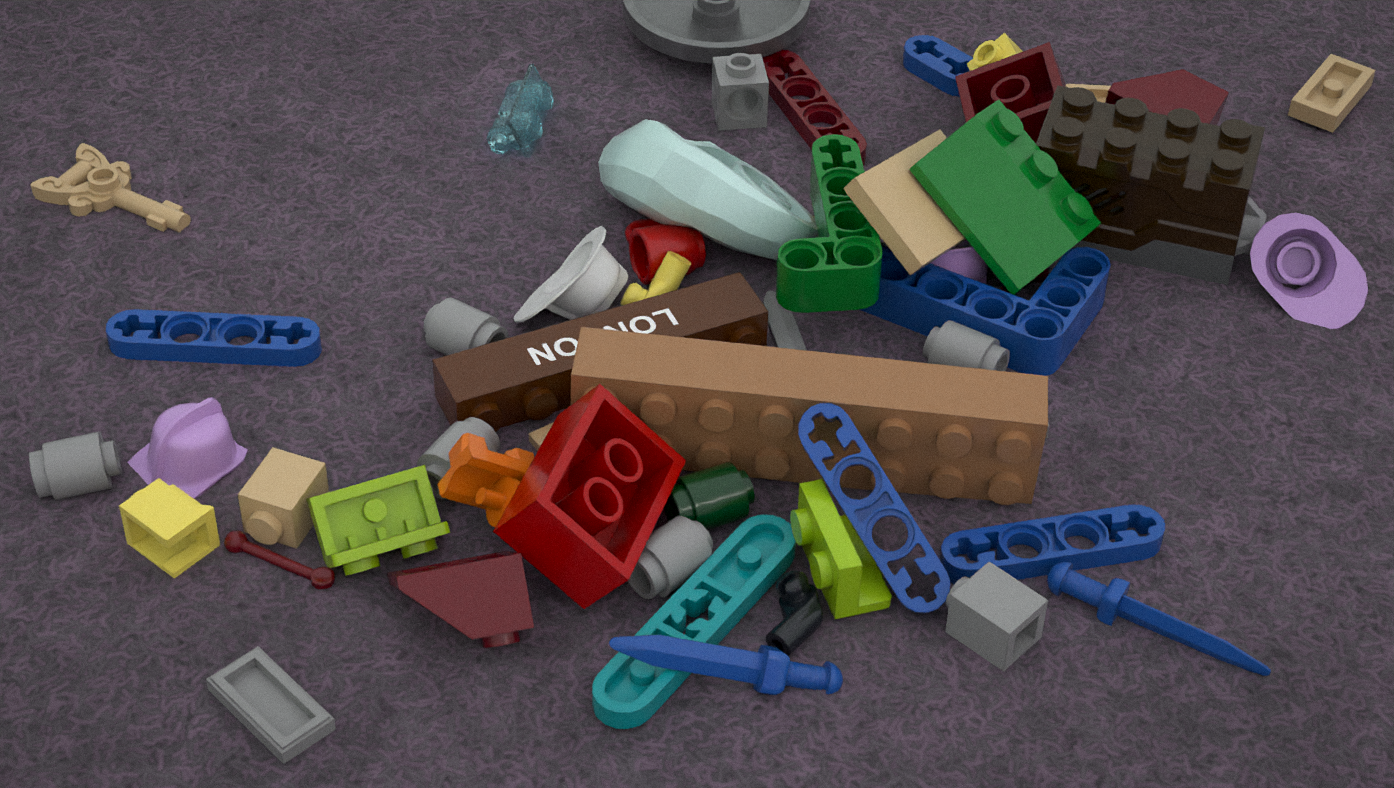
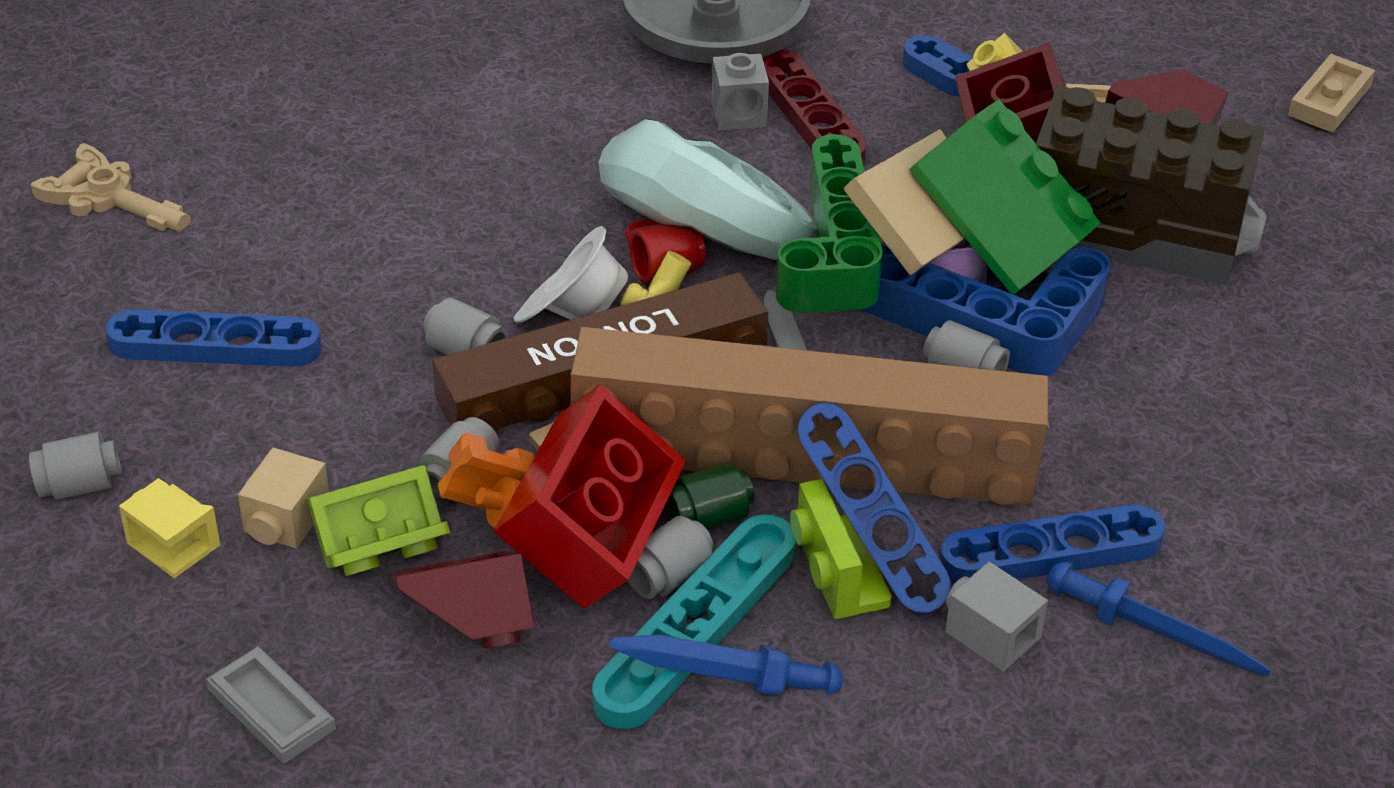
(189, 448): lavender piece -> none
(320, 578): dark red hinge -> none
(521, 114): clear light blue hinge -> none
(800, 612): black arm -> none
(1306, 253): lavender piece -> none

